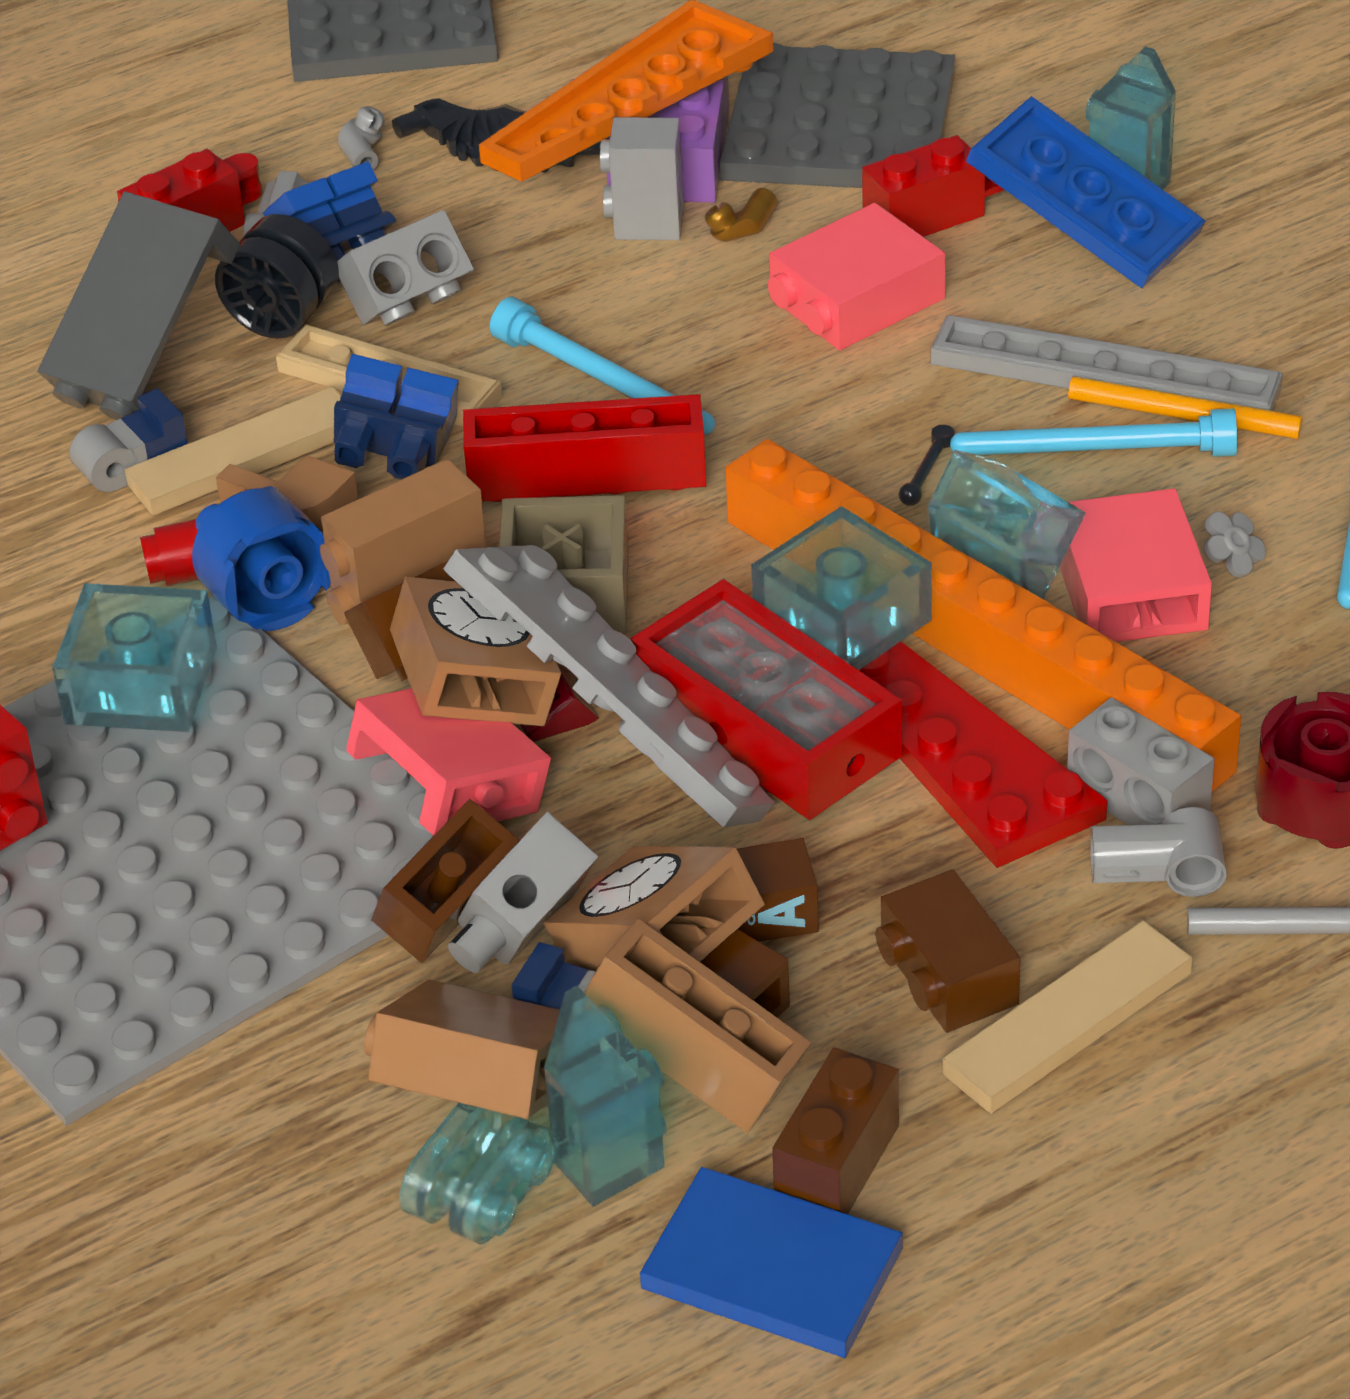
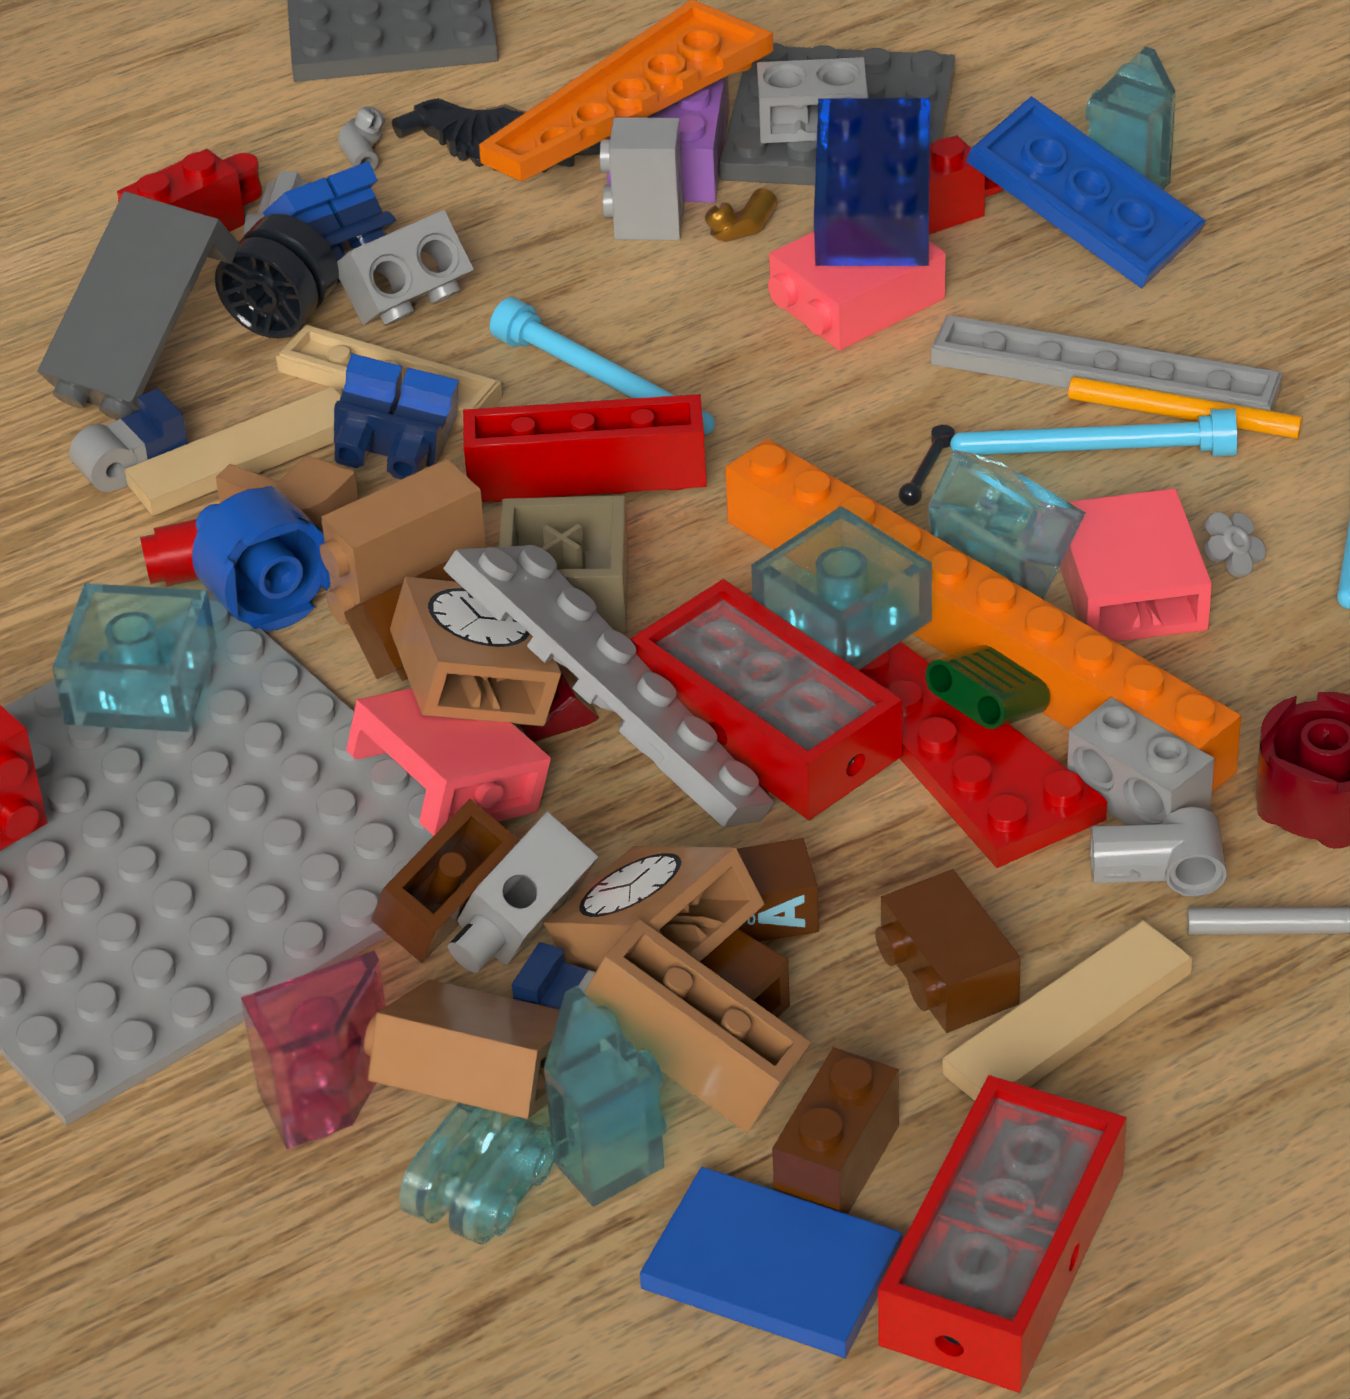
(311, 1047): none -> clear pink slope
(791, 93): none -> light grey brick
(872, 182): none -> clear blue brick
(987, 687): none -> dark green piece
(1002, 1233): none -> brick

